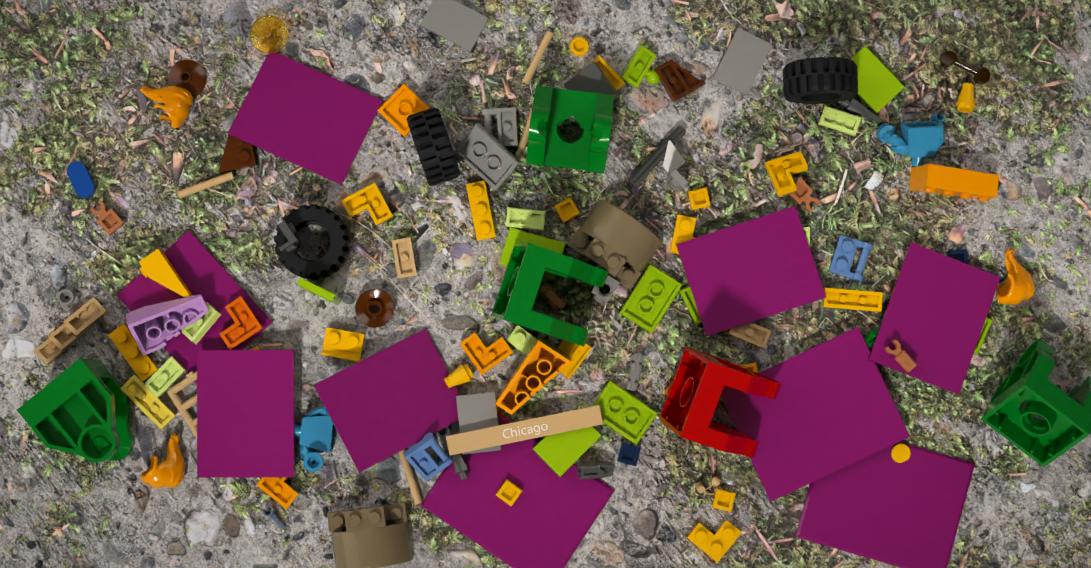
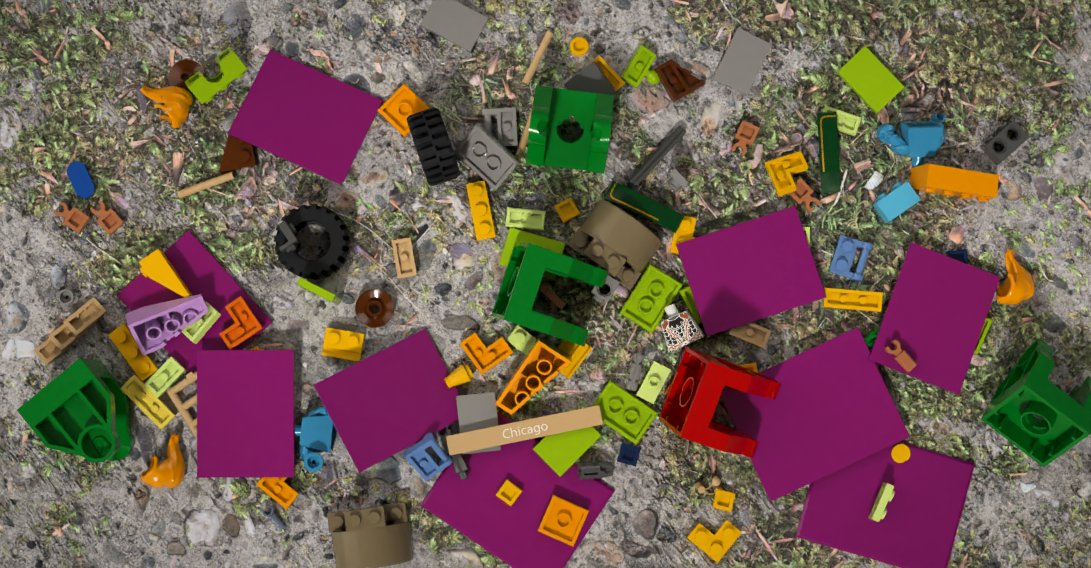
(74, 219): none -> nougat plate
(206, 88): none -> lime arch
(262, 28): clear yellow dish -> none
(370, 199): yellow plate -> none
(410, 478): tan bar -> none
(563, 520): none -> light orange plate
(644, 207): none -> dark green slope
(653, 382): none -> yellowish green plate
(672, 159): white sticker -> none
(680, 328): none -> torso
(699, 198): yellow tile -> none
(745, 135): none -> nougat plate
(820, 80): black tyre -> none
(828, 152): none -> dark green slope
(854, 107): dark grey piece -> none
(885, 494): none -> yellowish green plate
(895, 202): none -> medium azure brick
(950, 58): dark brown bar -> none
(966, 98): yellow cone -> none
(1006, 144): none -> dark grey brick

